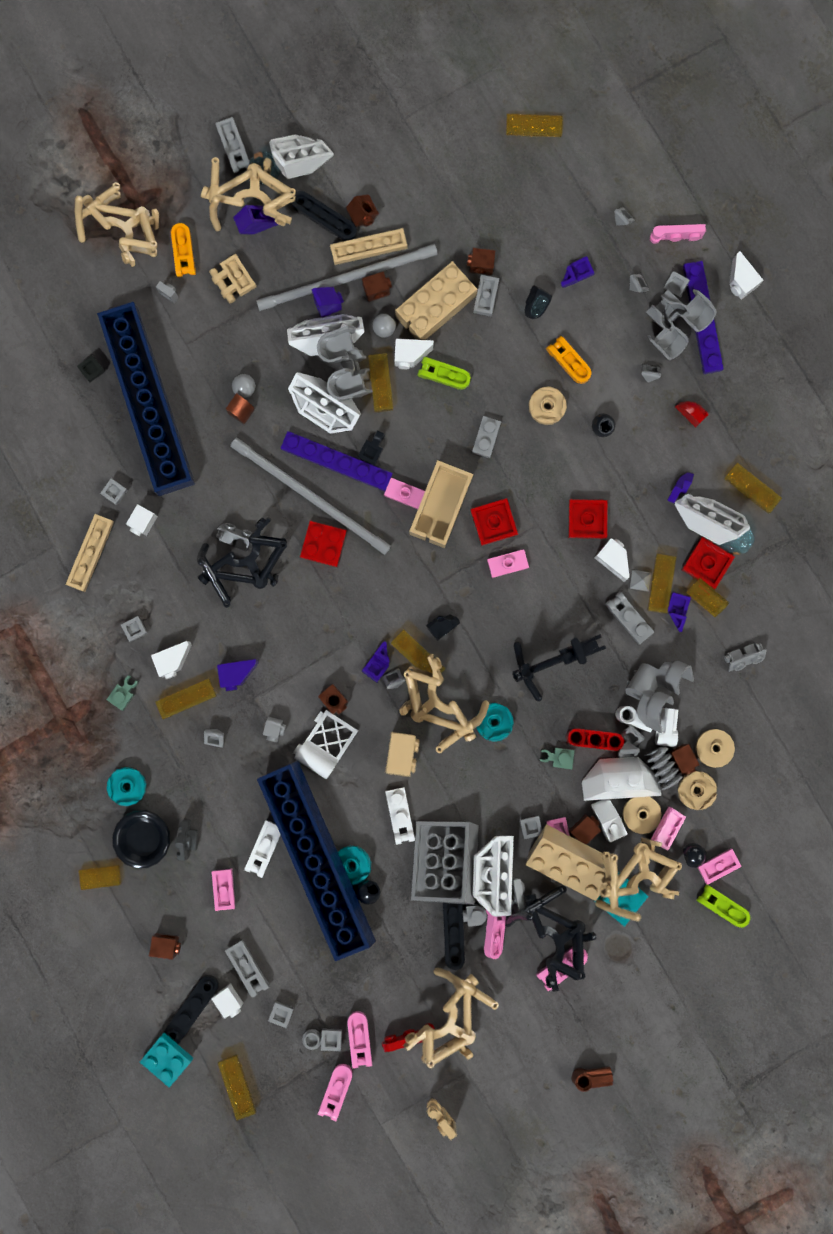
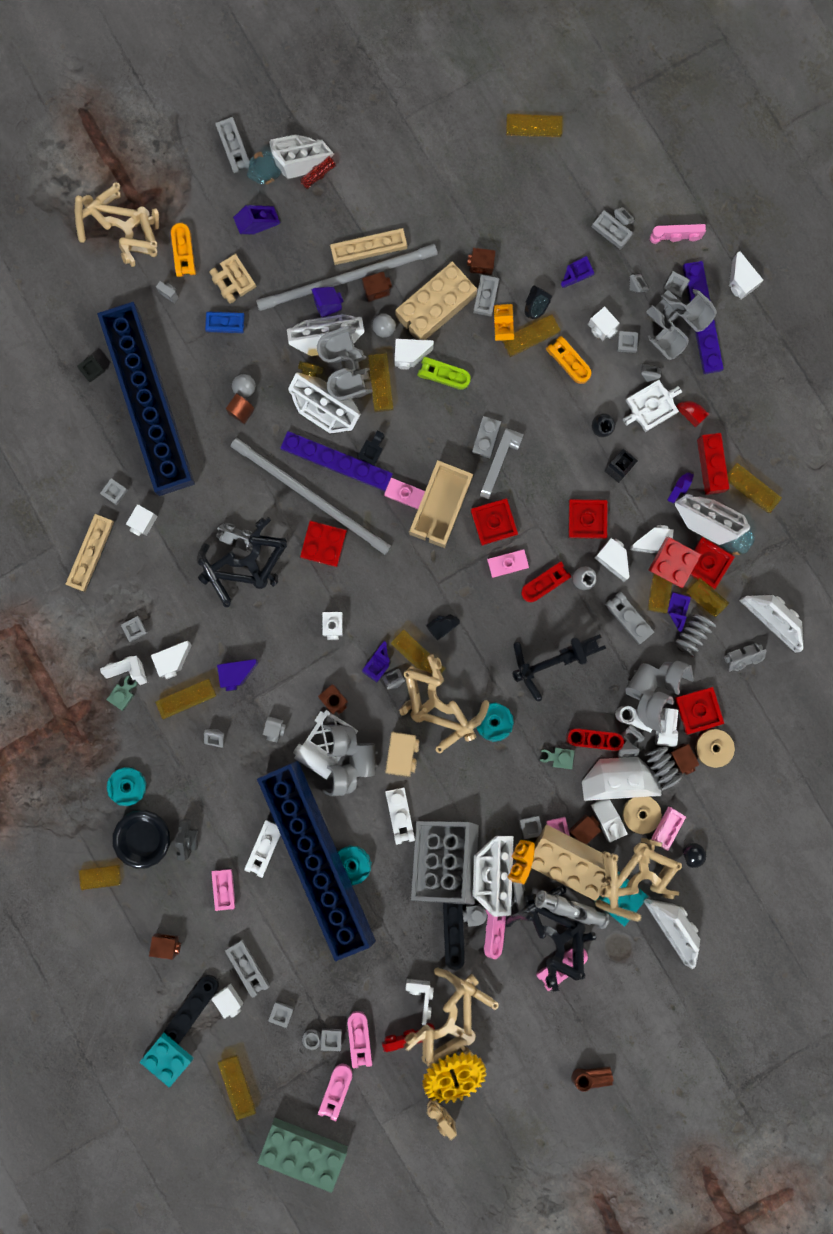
(130, 664): none -> white bracket
(224, 322): none -> blue plate
(255, 174): tan piece -> none
(303, 1155): none -> sand green brick
(310, 369): none -> clear yellow plate
(318, 172): none -> clear red pin
(324, 216): black plate -> none
(332, 625): none -> white brick
(361, 760): none -> light grey piece
(362, 210): copper brick -> none
(368, 892): black piece -> none
(417, 987): none -> white bracket
(439, 1082): none -> yellow gear
(503, 322): none -> light orange slope
(510, 439): none -> light grey beam
(524, 858): none -> light orange slope
(531, 335): none -> clear yellow plate
(544, 583): none -> red plate
(549, 396): tan plate -> none
(561, 906): none -> light grey piece
(584, 578): none -> light grey piece
(603, 324): none -> white brick
(612, 229): none -> light grey plate
(621, 465): none -> black slope
(627, 342): none -> light grey plate
(640, 580): light grey slope -> none
(652, 405): none -> white plate
(652, 540): none -> white slope
(674, 562): none -> plate
(677, 929): none -> white wedge
(694, 634): none -> light grey piece
(699, 710): none -> red plate
(706, 794): tan plate -> none
(713, 464): none -> red brick
(719, 866): bright pink plate -> none
(724, 907): lime plate -> none
(777, 618): none -> white wedge

